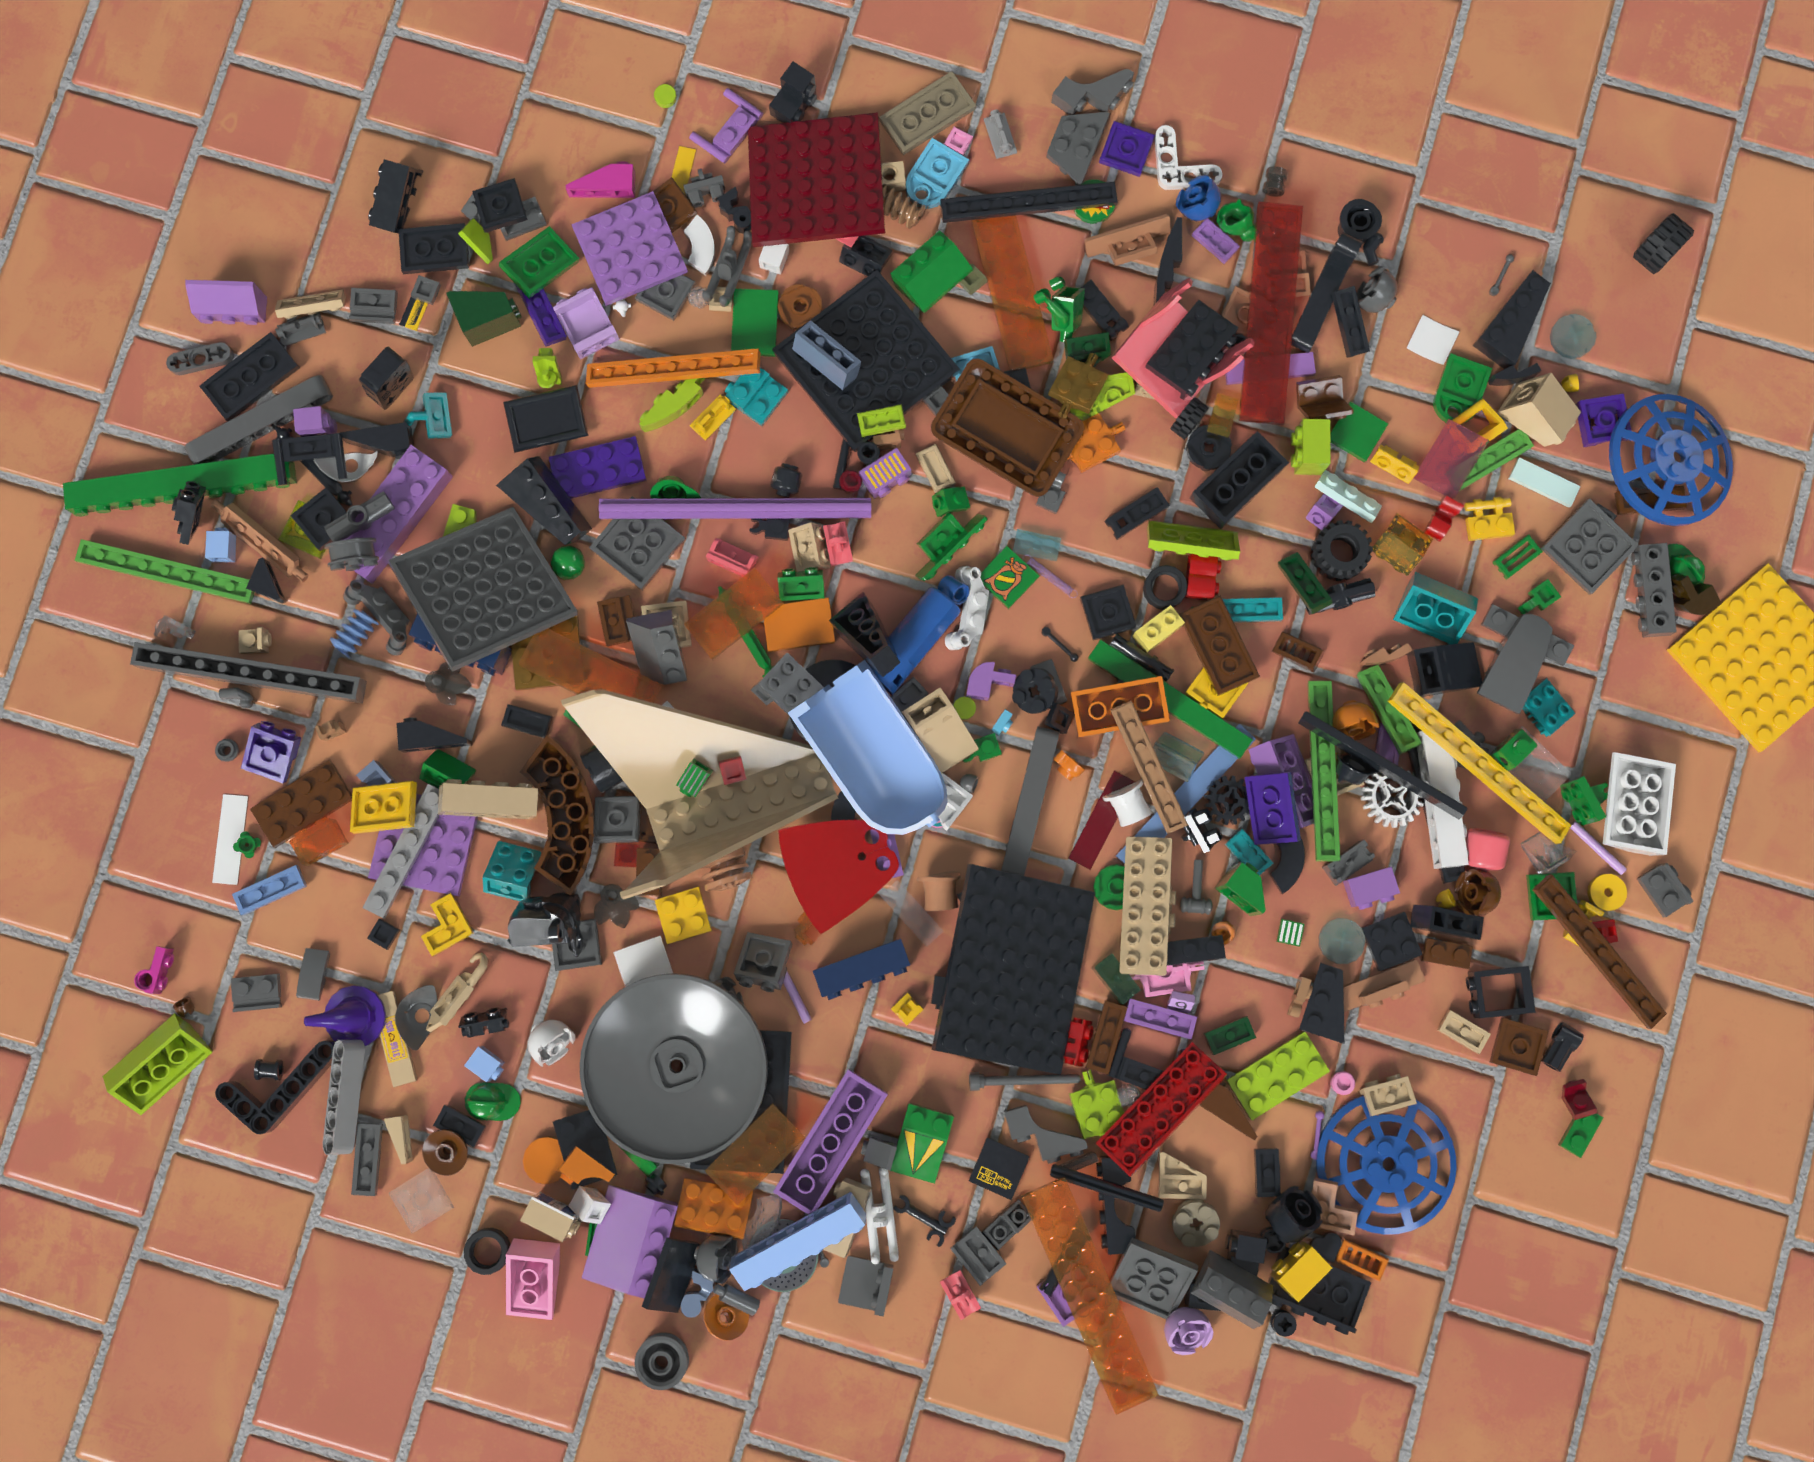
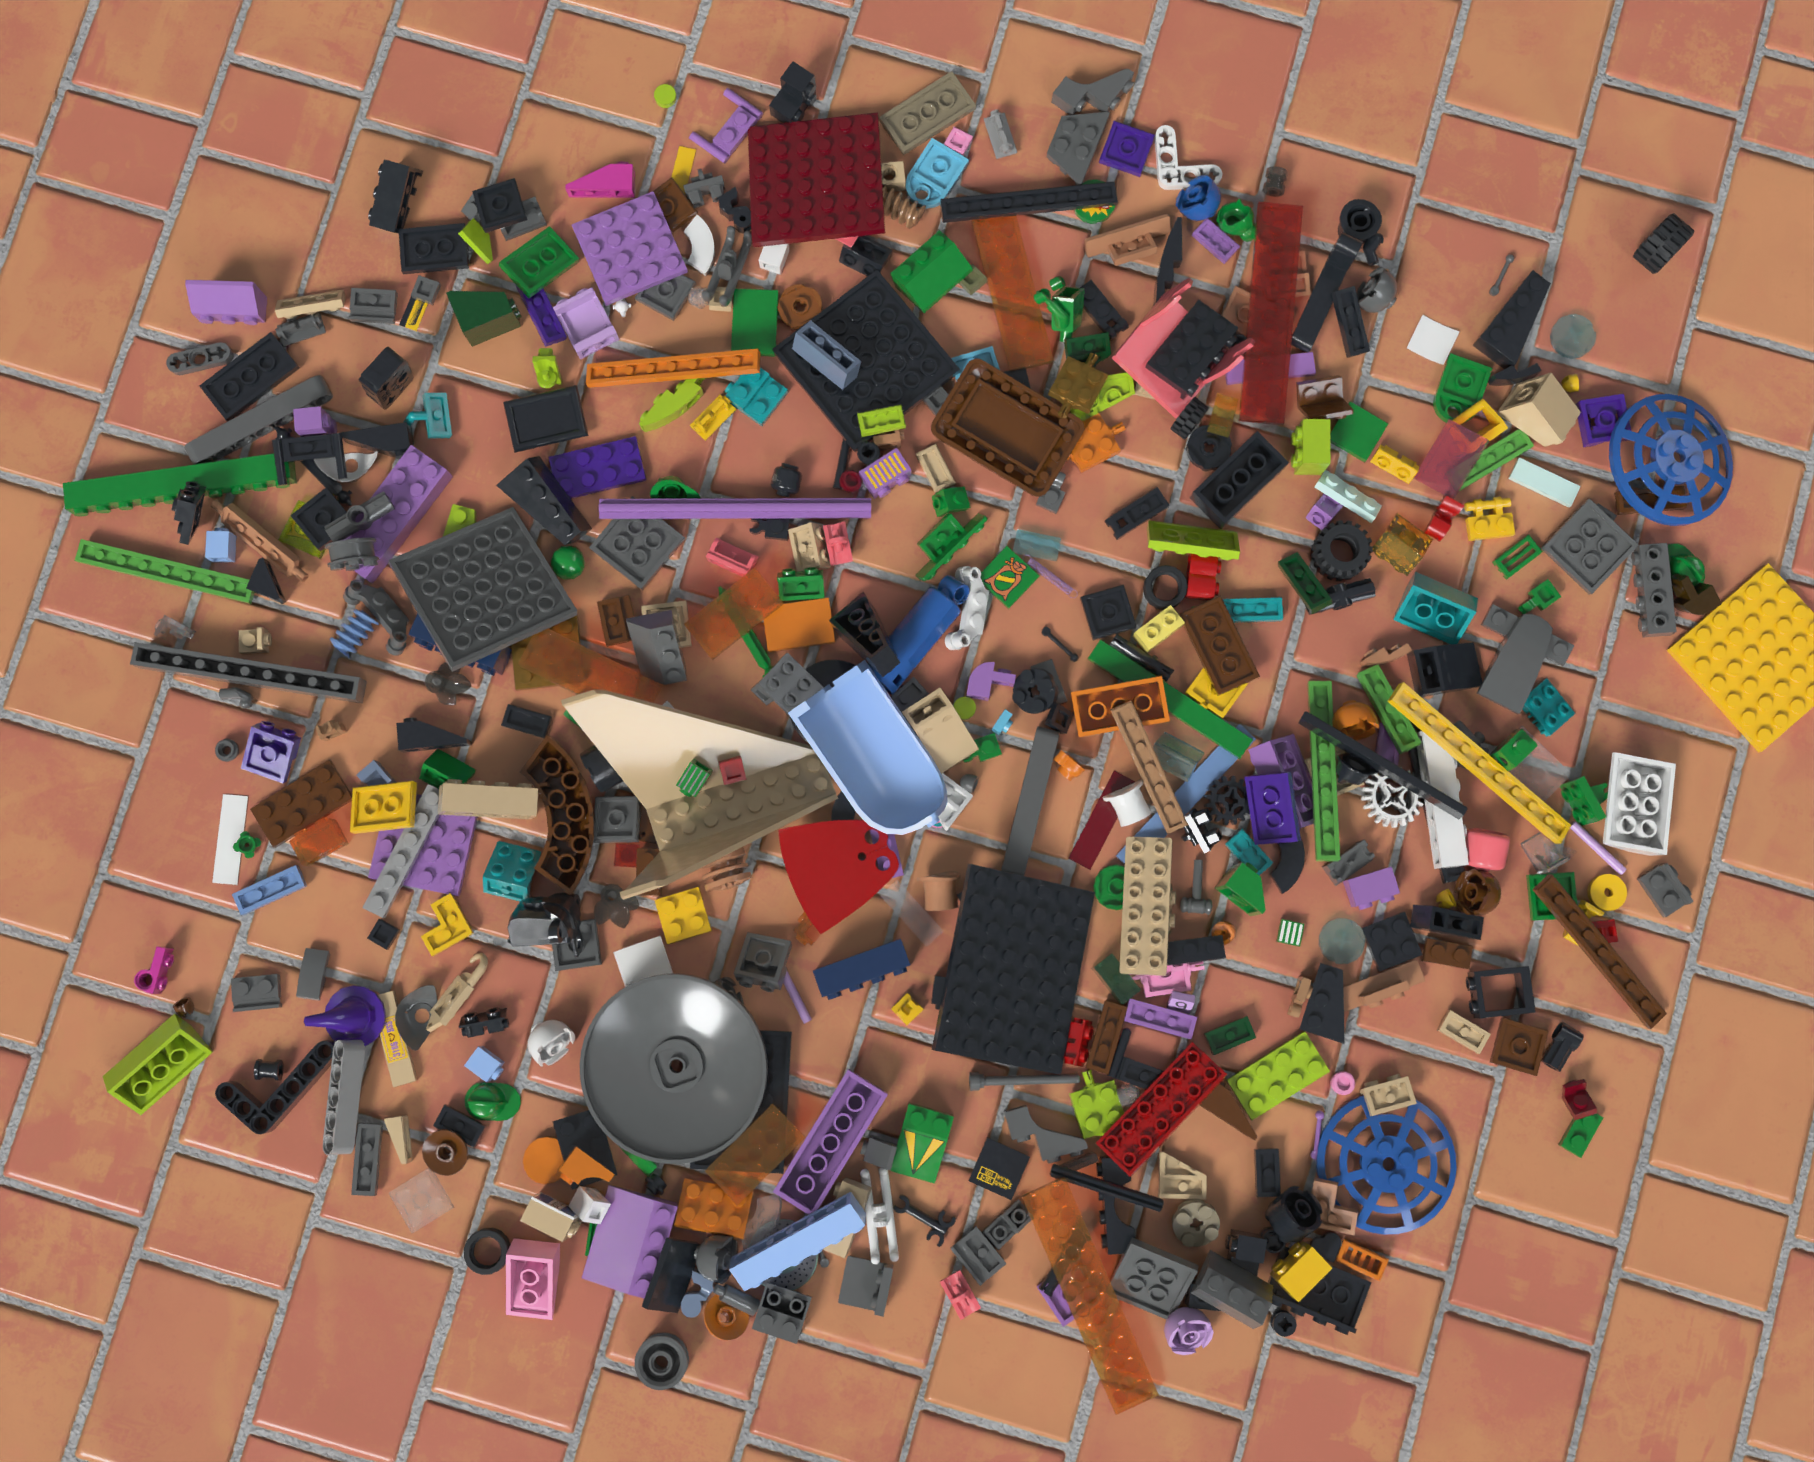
(781, 1312): none -> dark grey slope
(1295, 658): reddish brown slope -> none

